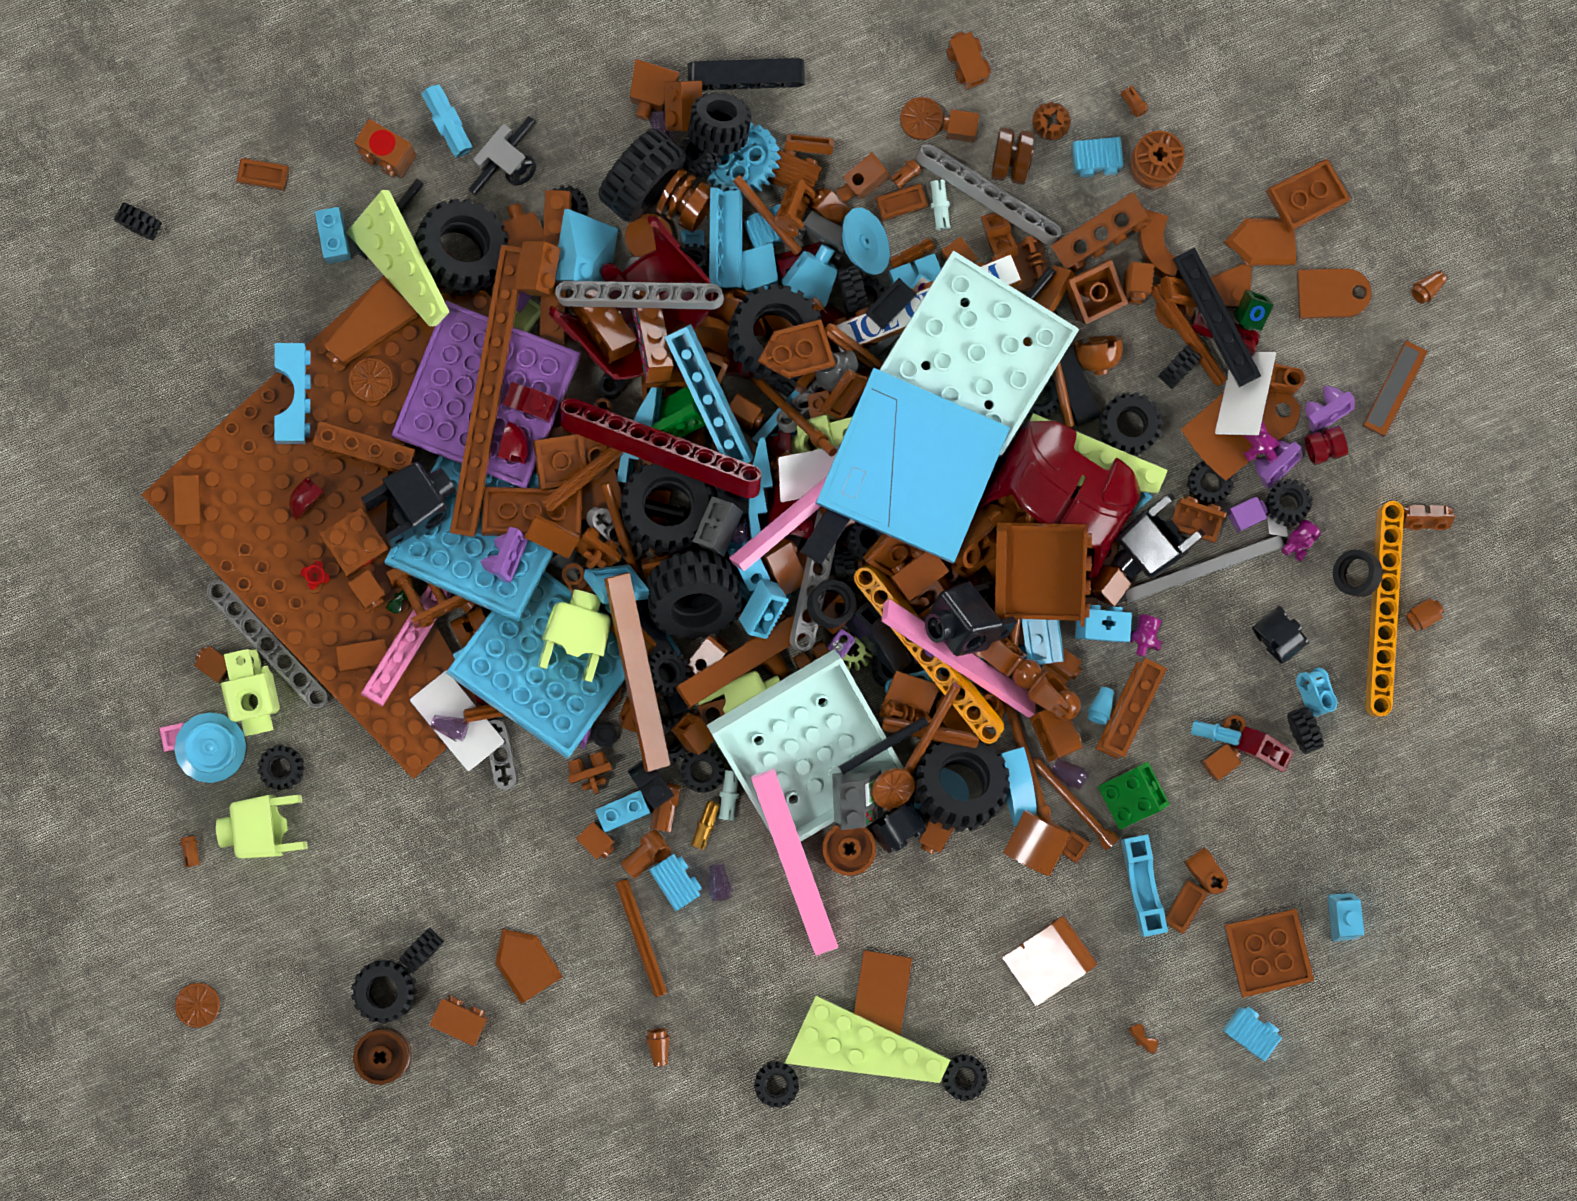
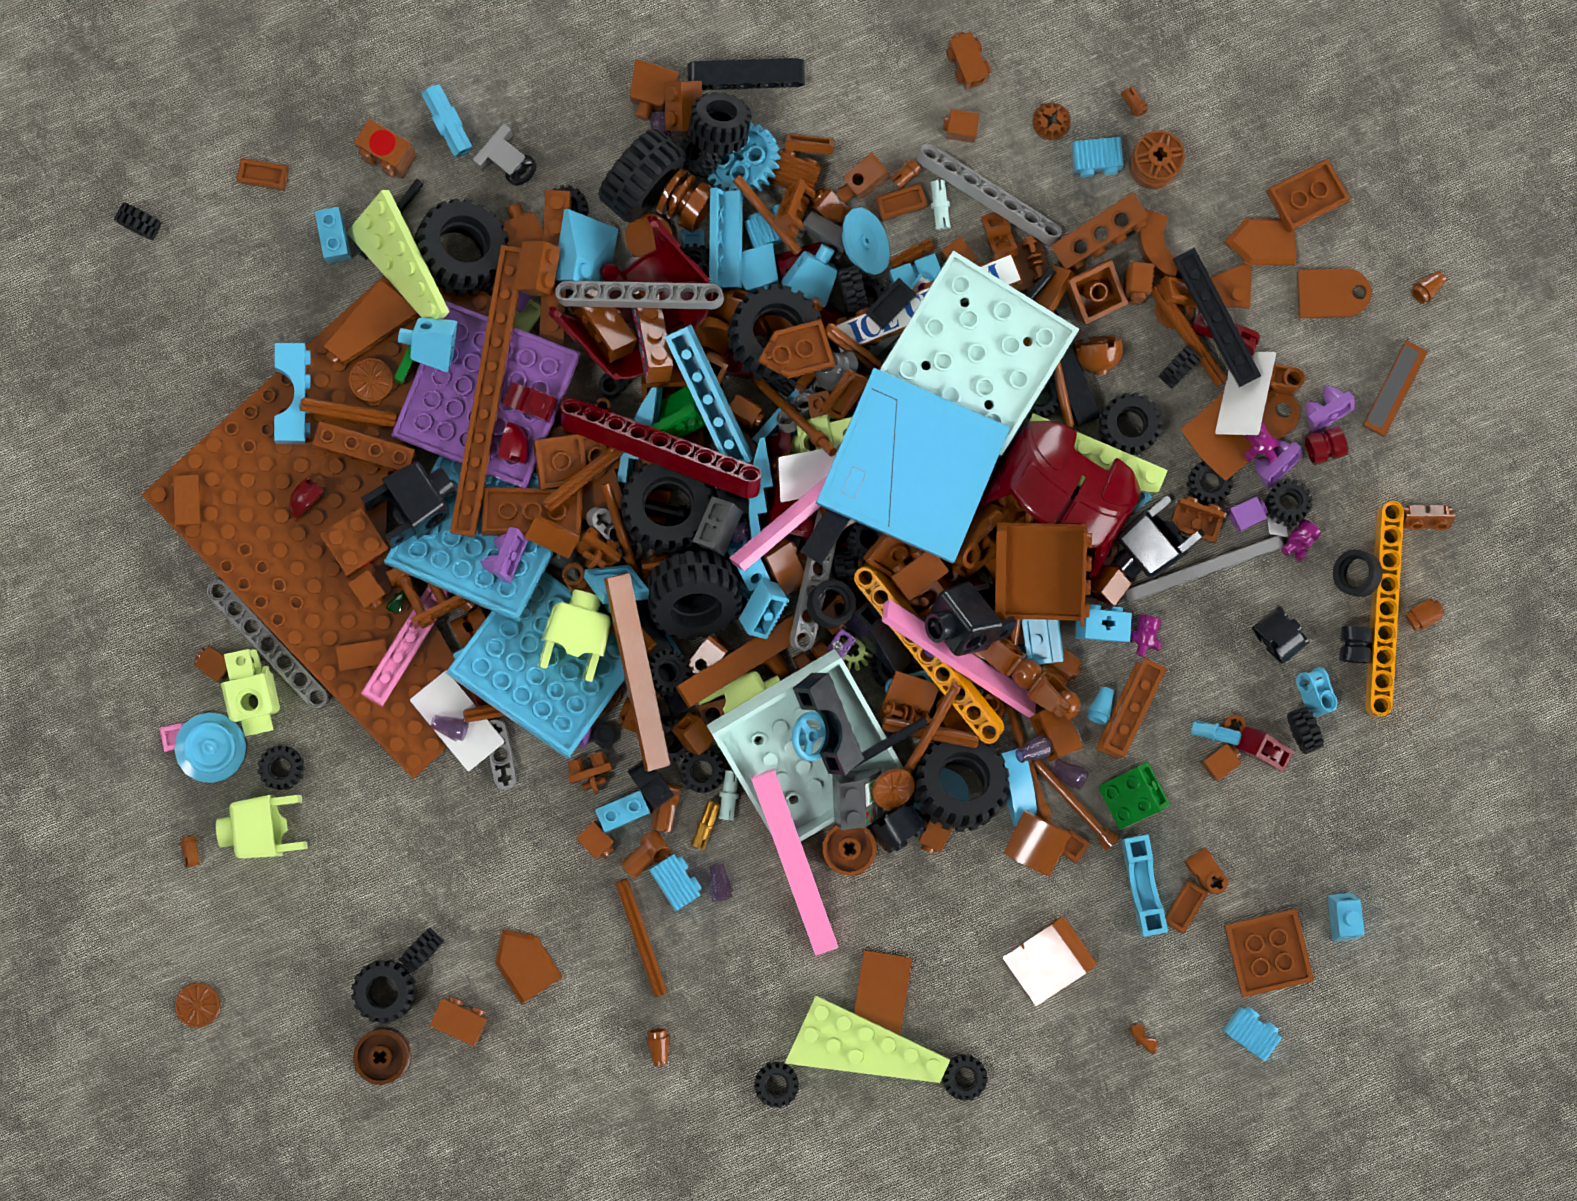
(313, 582): red plate -> none
(347, 412): none -> dark orange axle
(404, 368): none -> green tile
(431, 342): none -> medium azure torso
(492, 167): black bar -> none
(805, 736): none -> medium azure piece
(840, 748): none -> black arch
(921, 118): dark orange wheel -> none
(1012, 155): reddish brown wheel -> none
(1037, 748): none -> clear purple cone
(1253, 310): dark green brick -> none
(1356, 643): none -> black wheel

